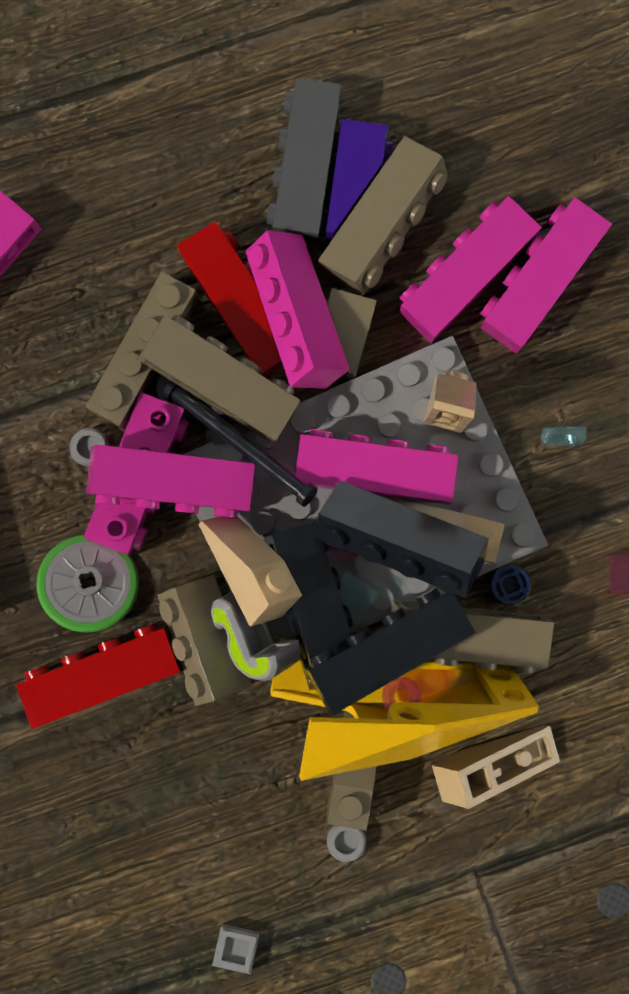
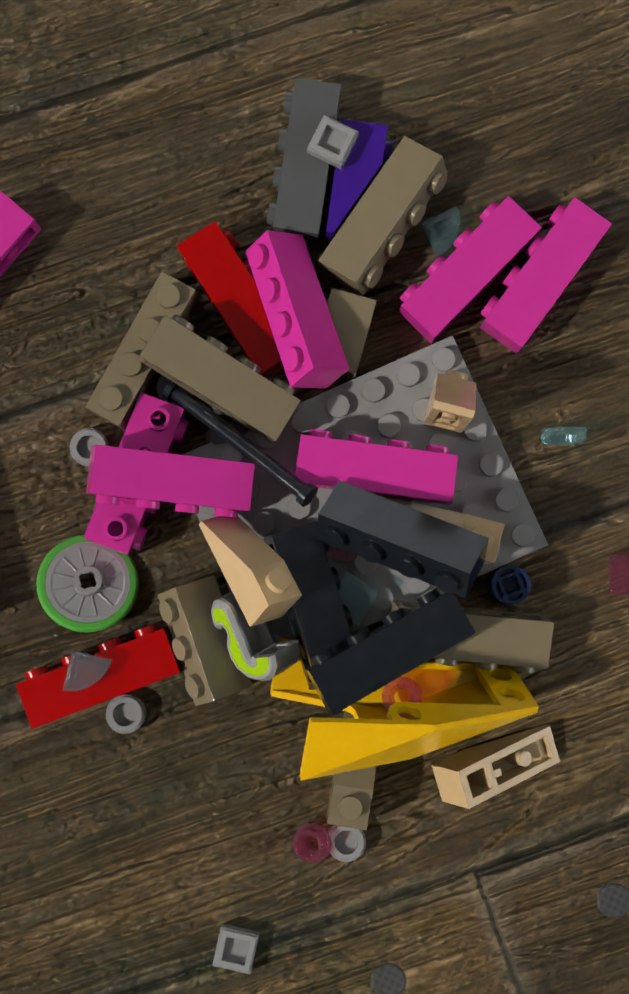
(84, 670): none -> clear light blue tile
(125, 713): none -> light grey tile
(303, 848): none -> clear pink plate
(332, 142): none -> light grey tile
(442, 230): none -> clear light blue tile

